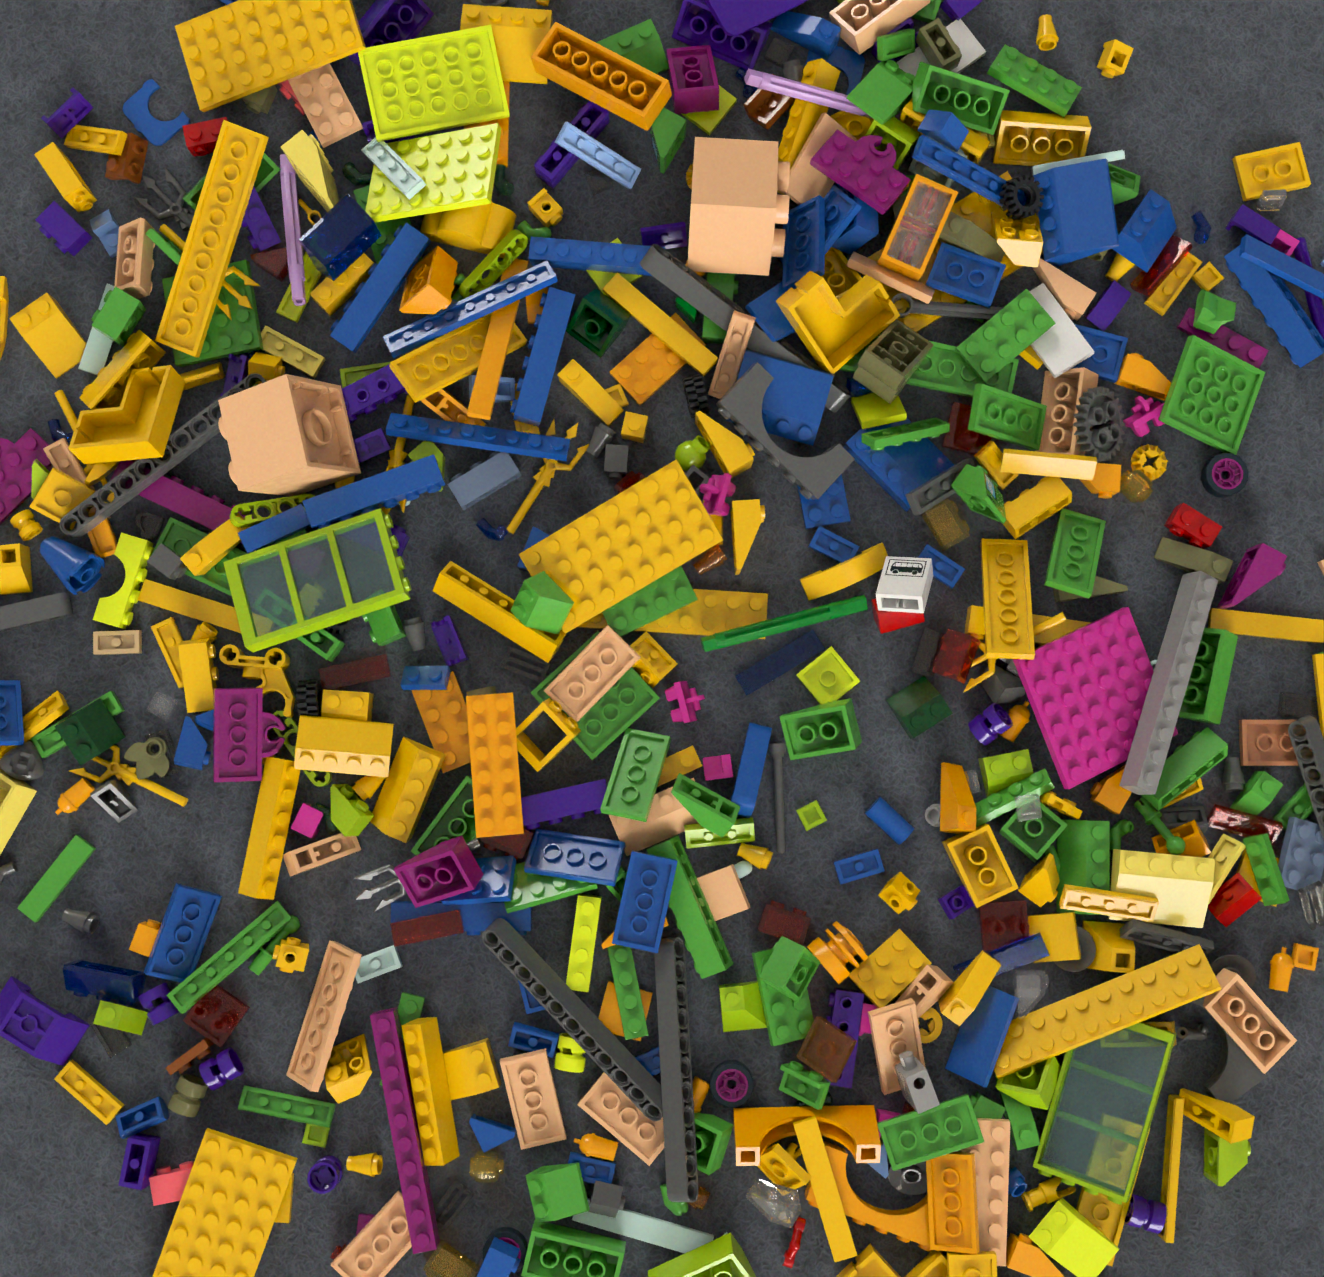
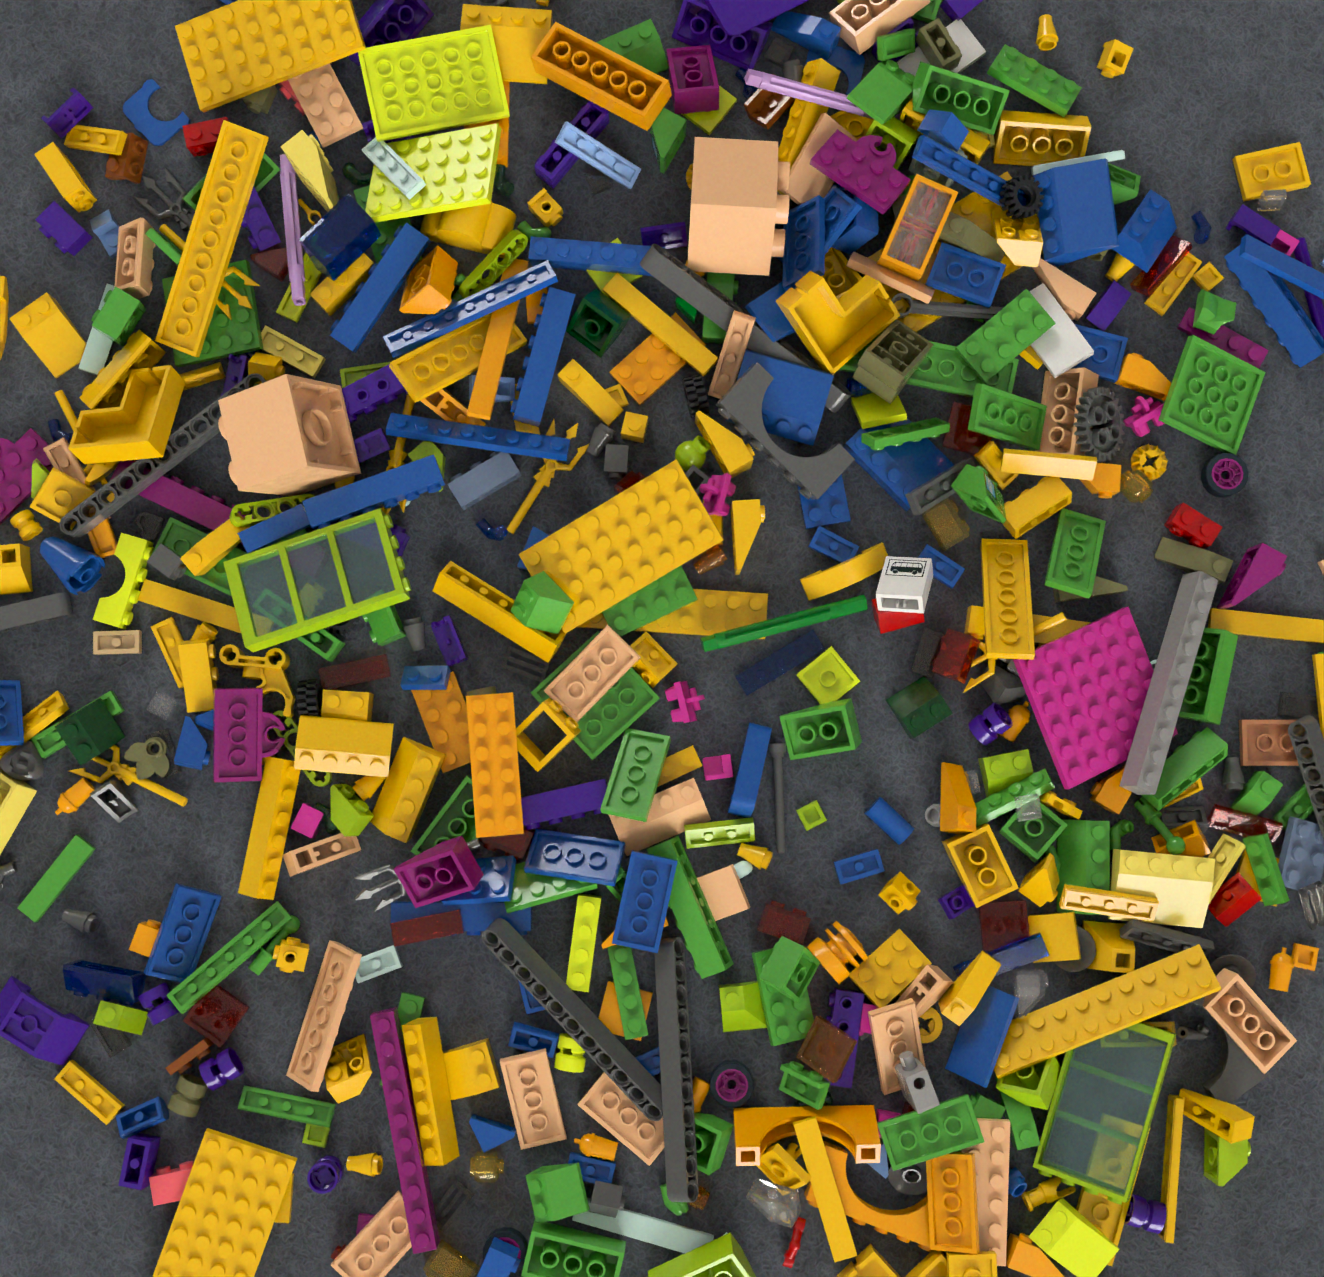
(706, 806): bright green slope -> none

